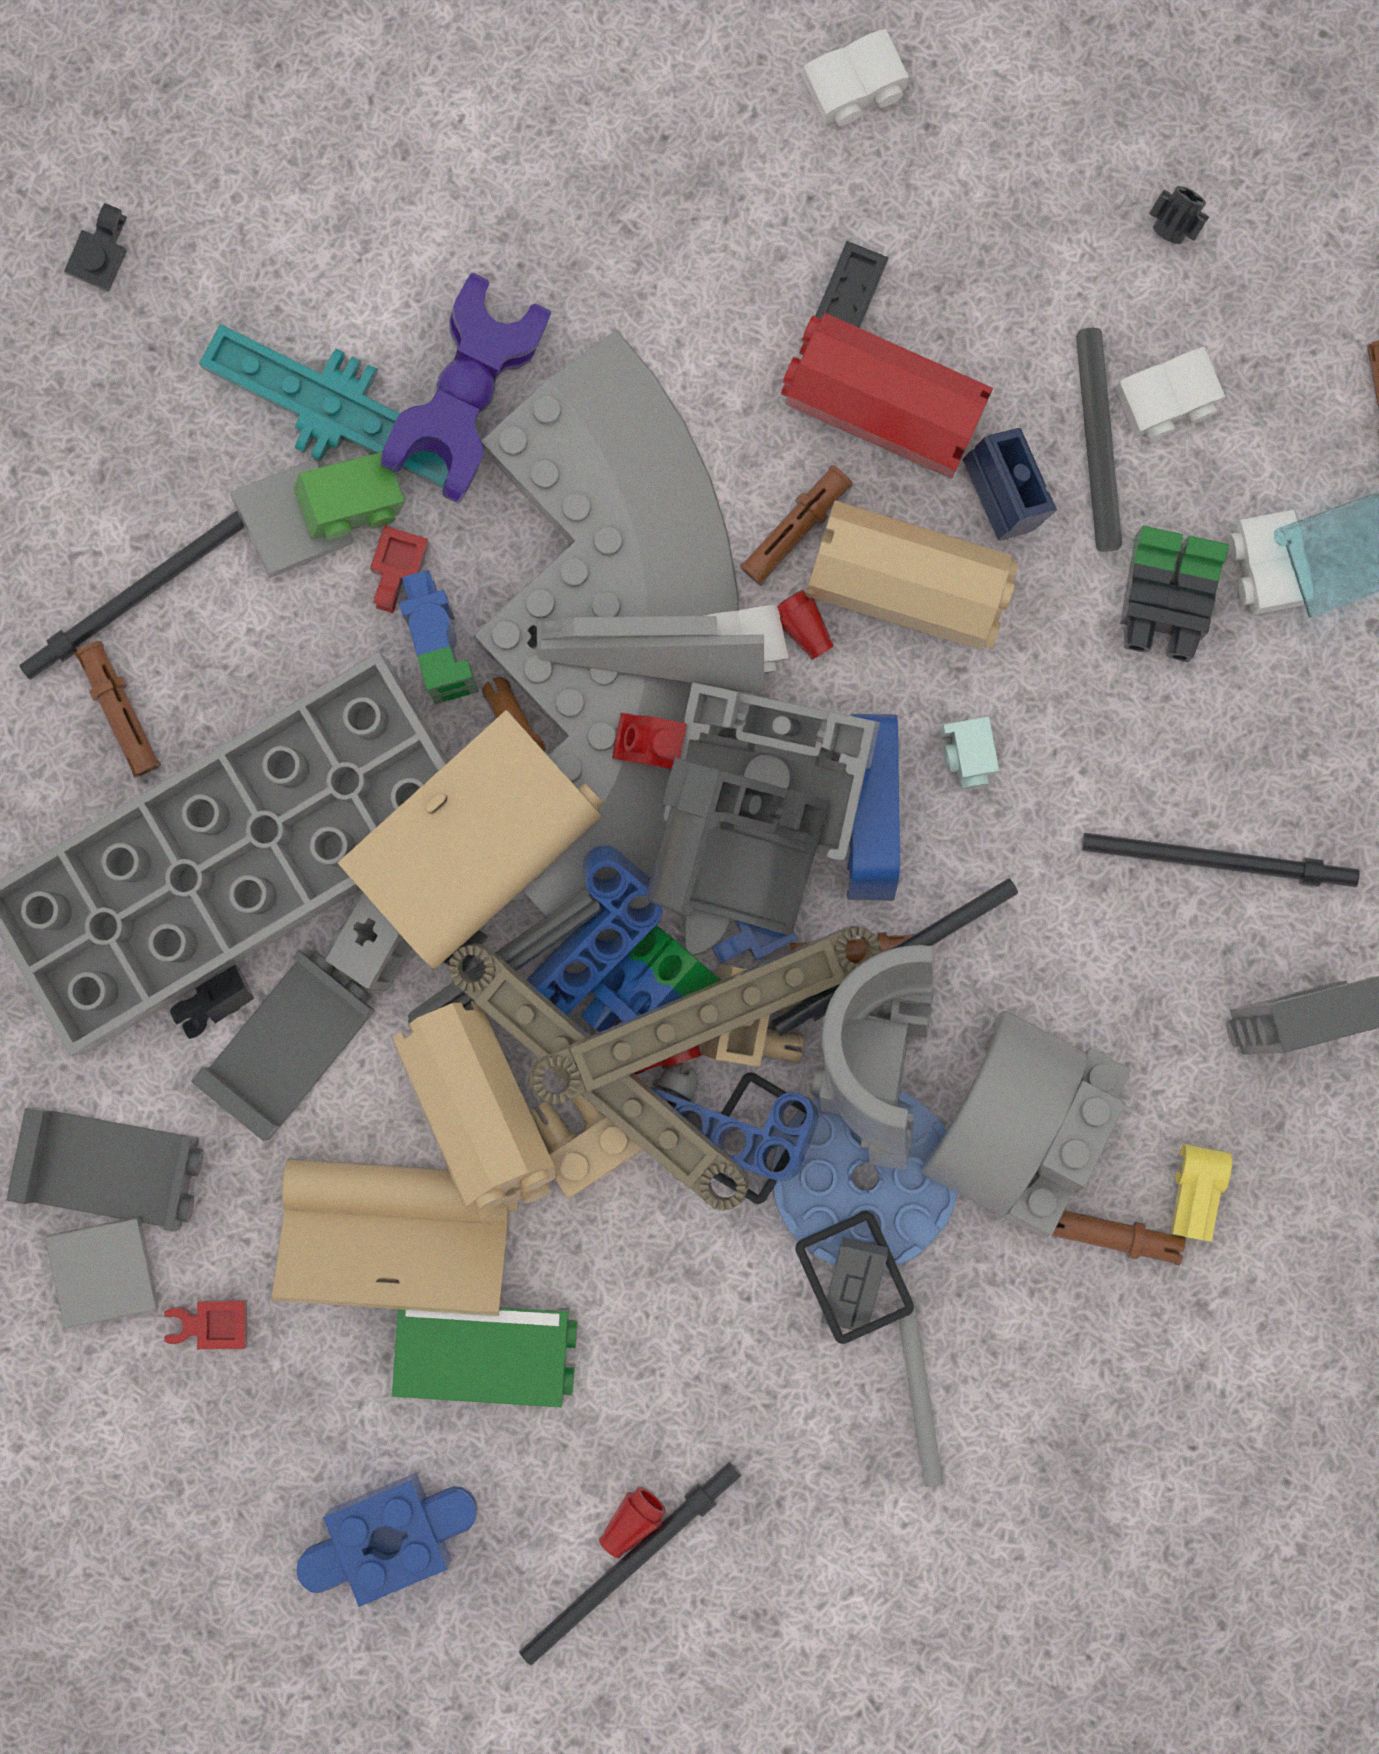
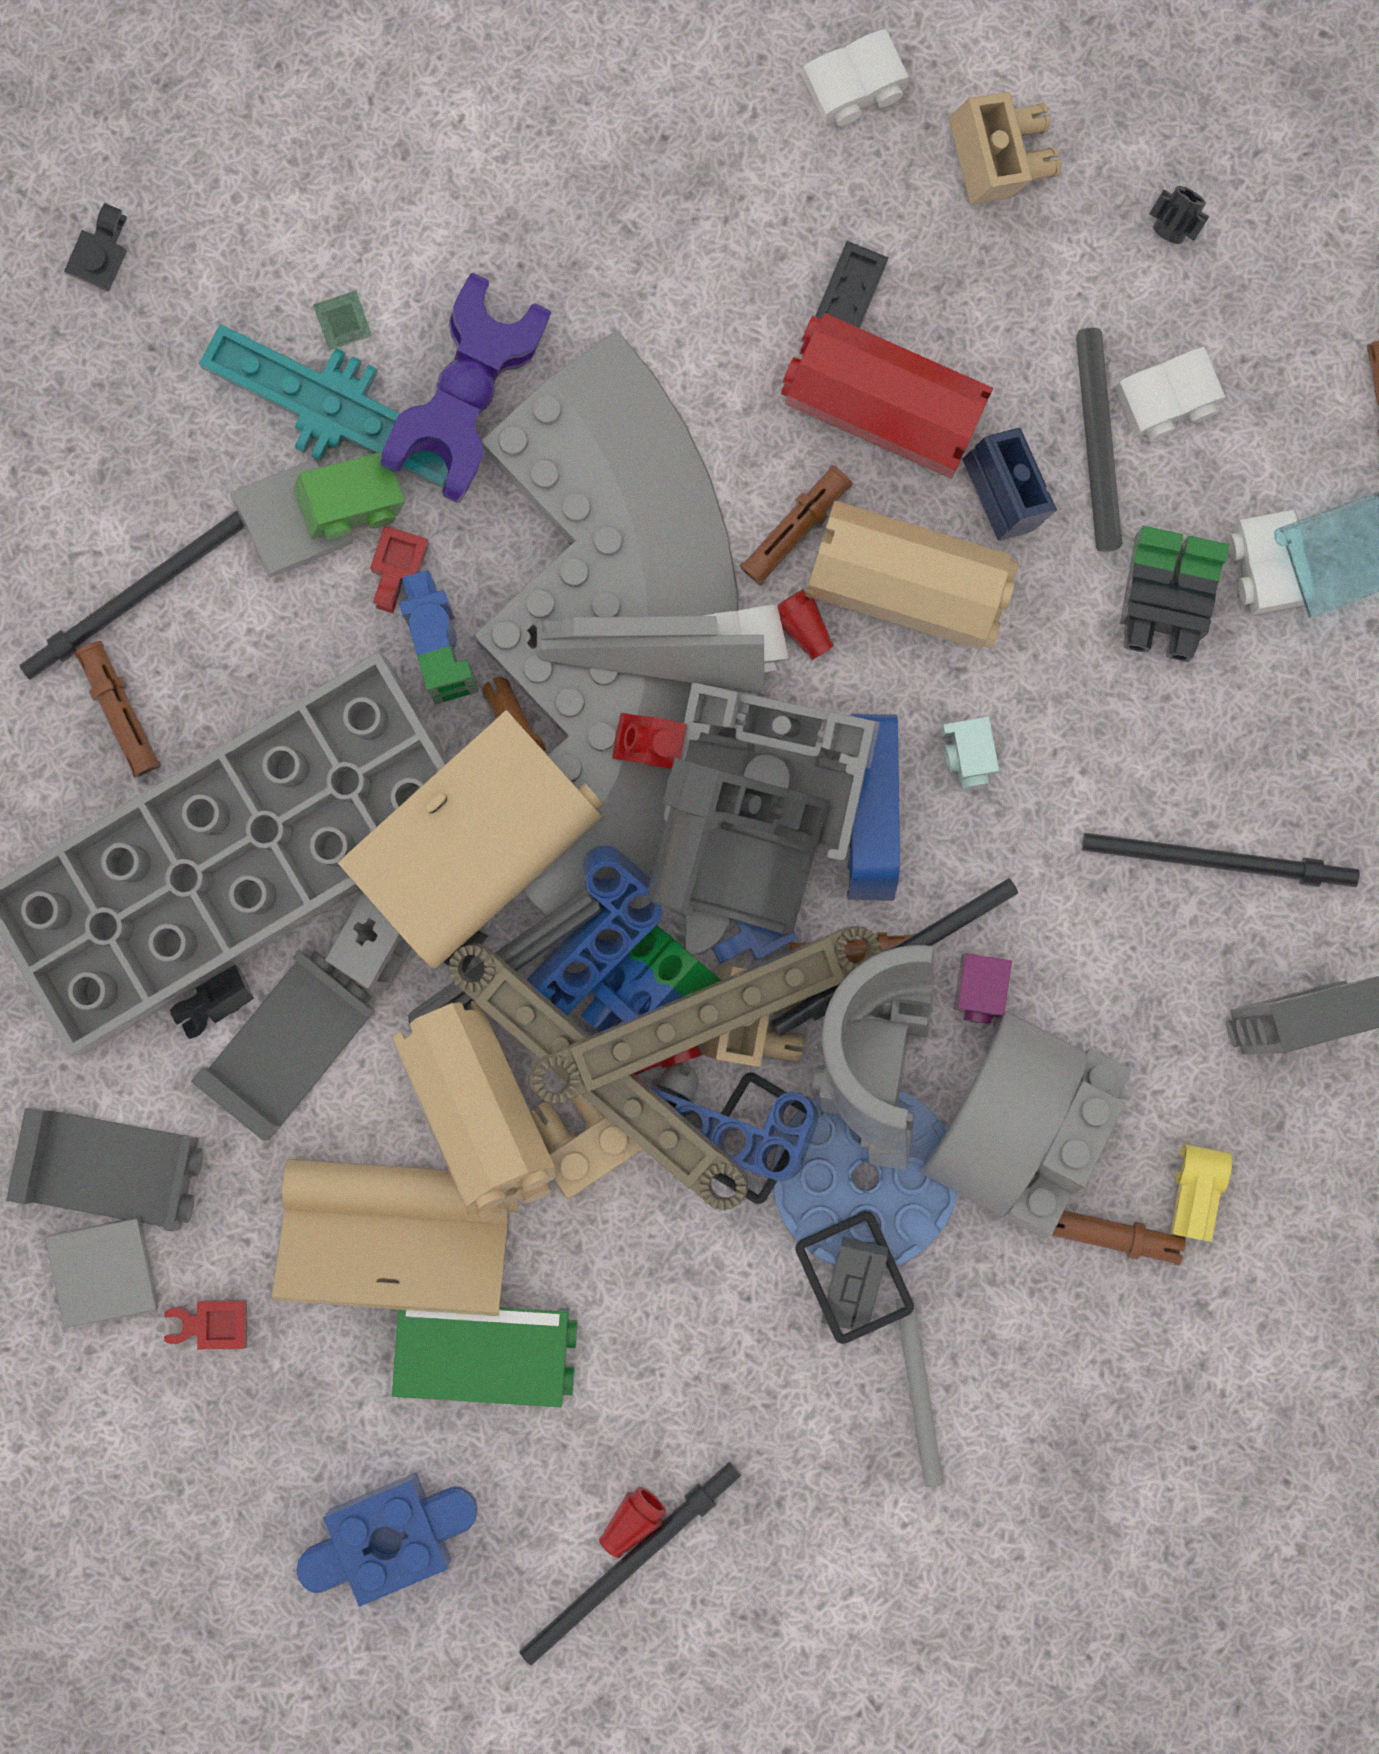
(342, 320): none -> clear green tile
(982, 987): none -> magenta brick
(992, 149): none -> tan brick

